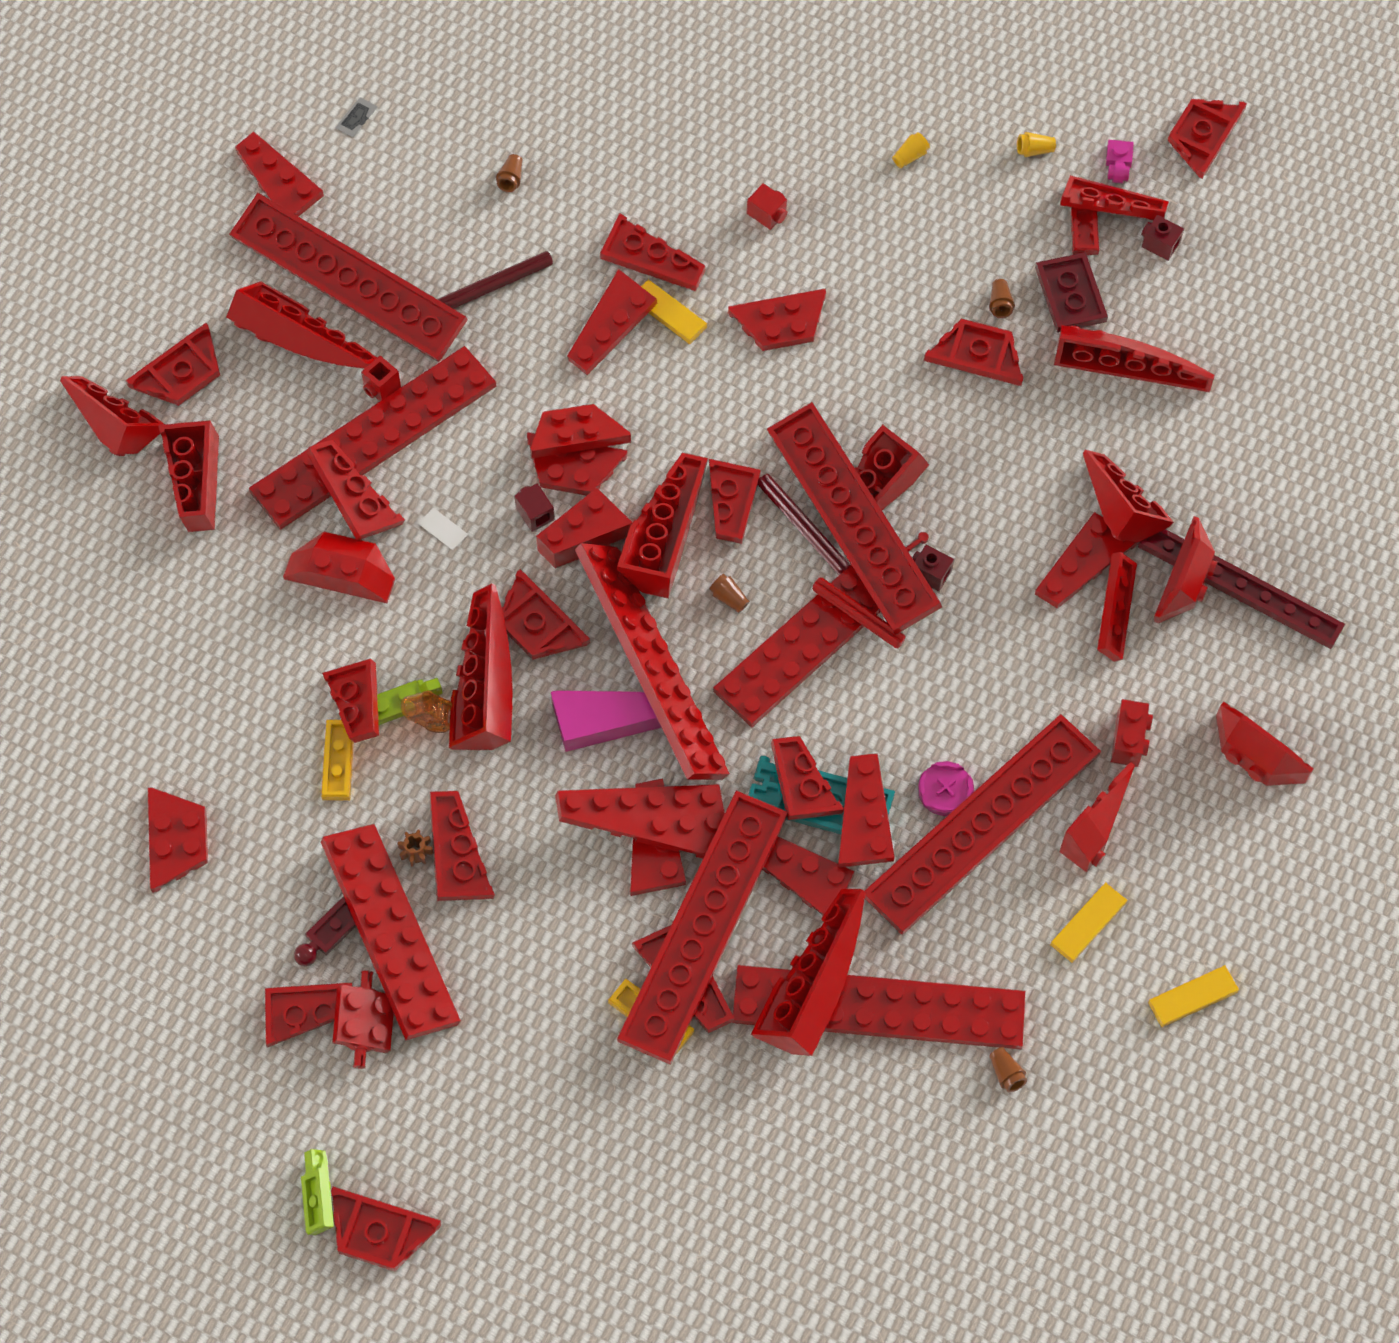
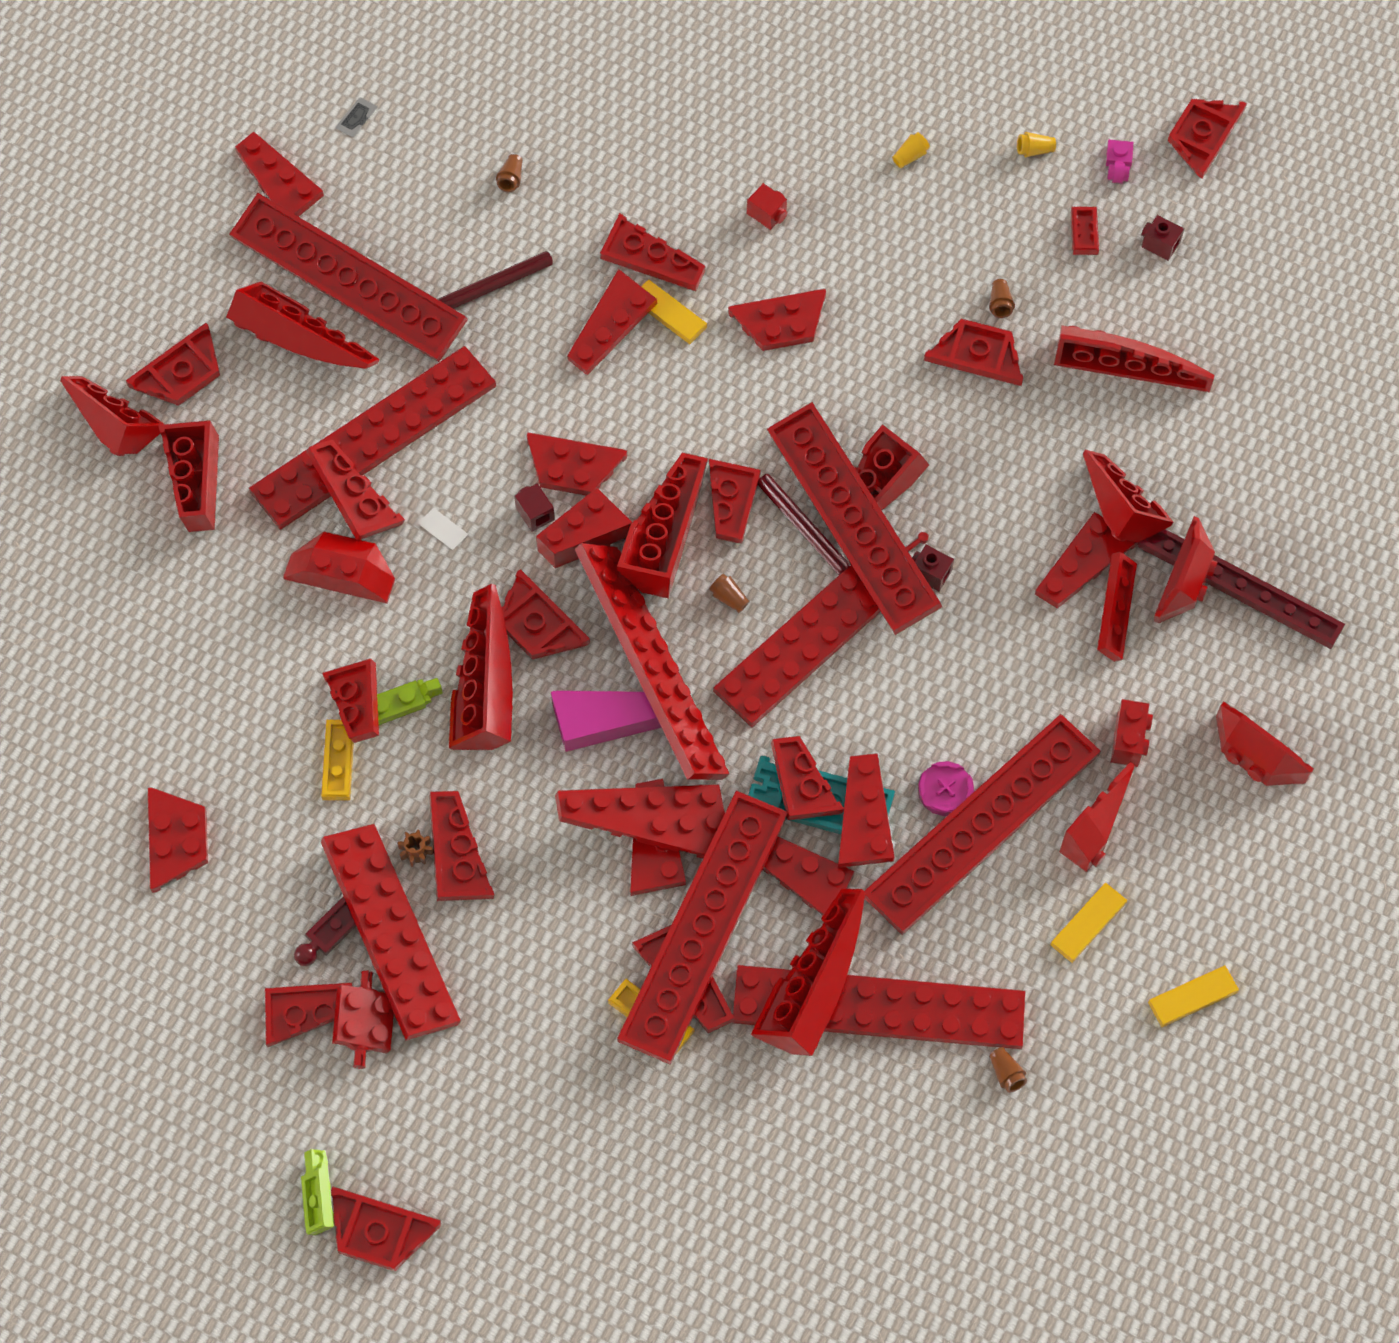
(380, 379): red brick -> none
(428, 711): clear orange piece -> none
(576, 430): red wing -> none
(858, 612): red axle -> none
(1071, 291): dark red plate -> none
(1105, 198): red wing -> none

